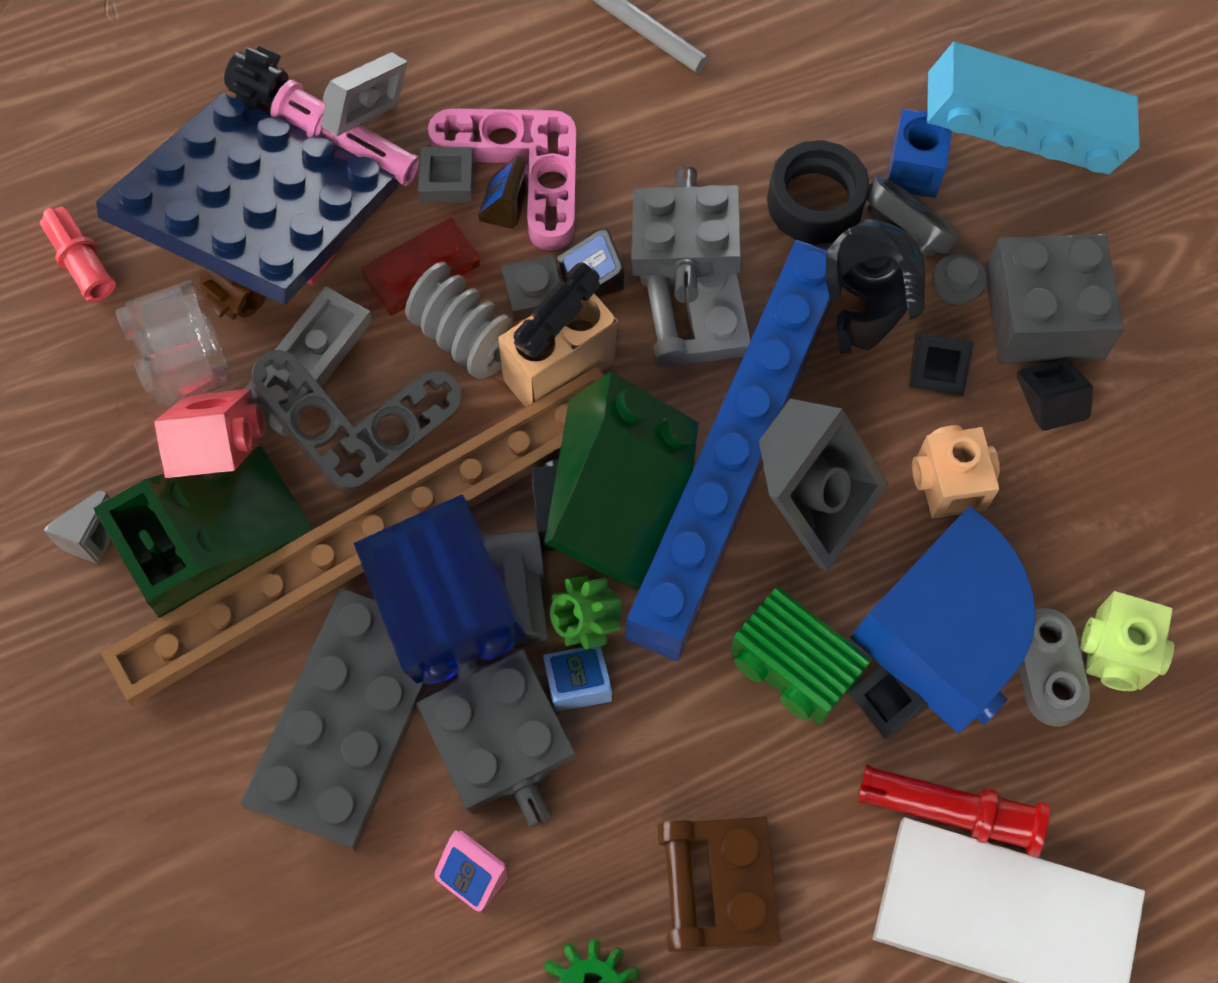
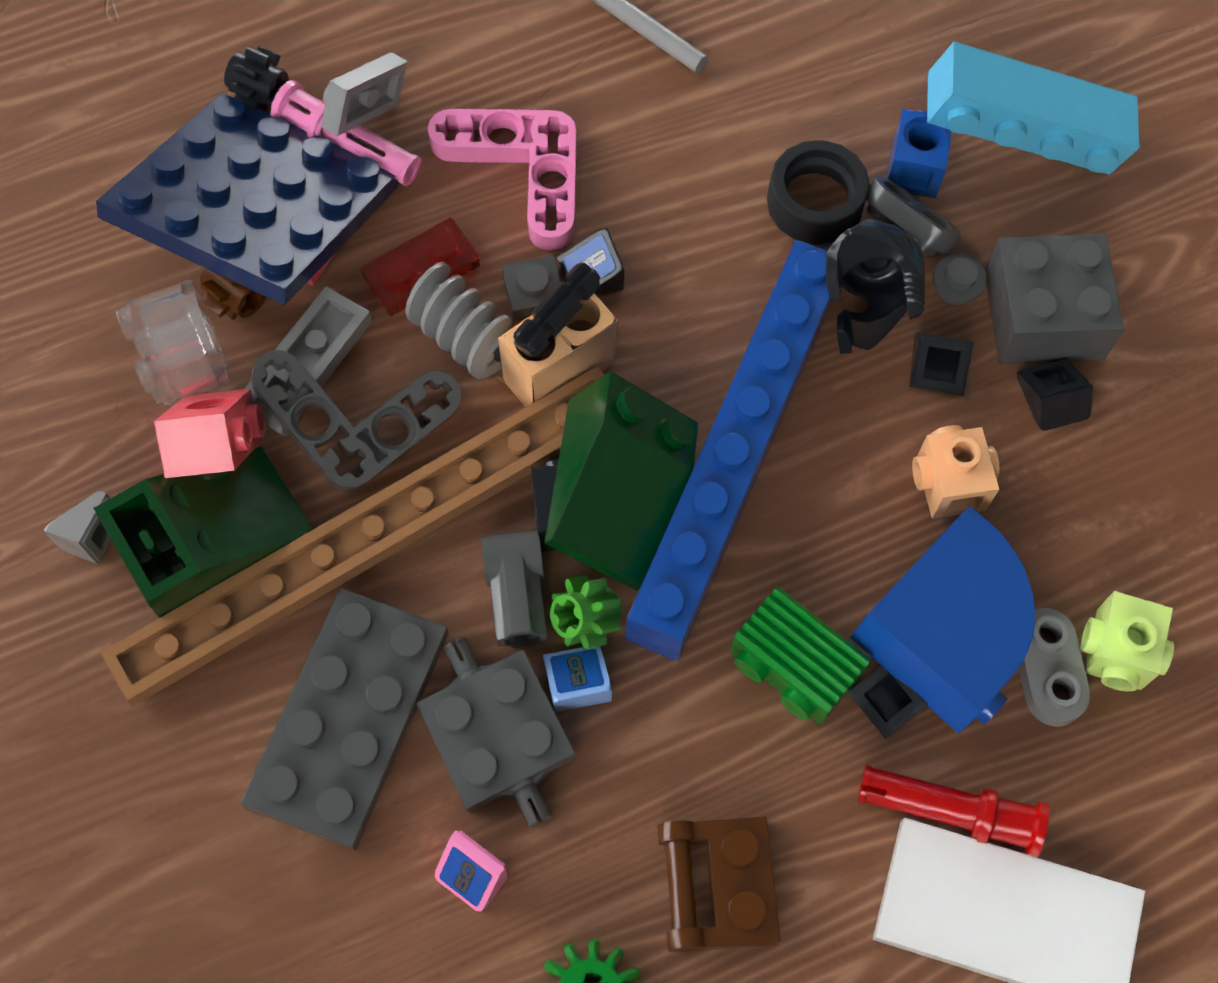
(77, 254): coral axle -> none
(439, 591): clear blue brick -> none
(446, 174): dark grey plate -> none
(506, 194): dark brown slope -> none
(686, 232): dark grey plate -> none
(714, 319): light grey plate -> none
(820, 476): dark grey slope -> none

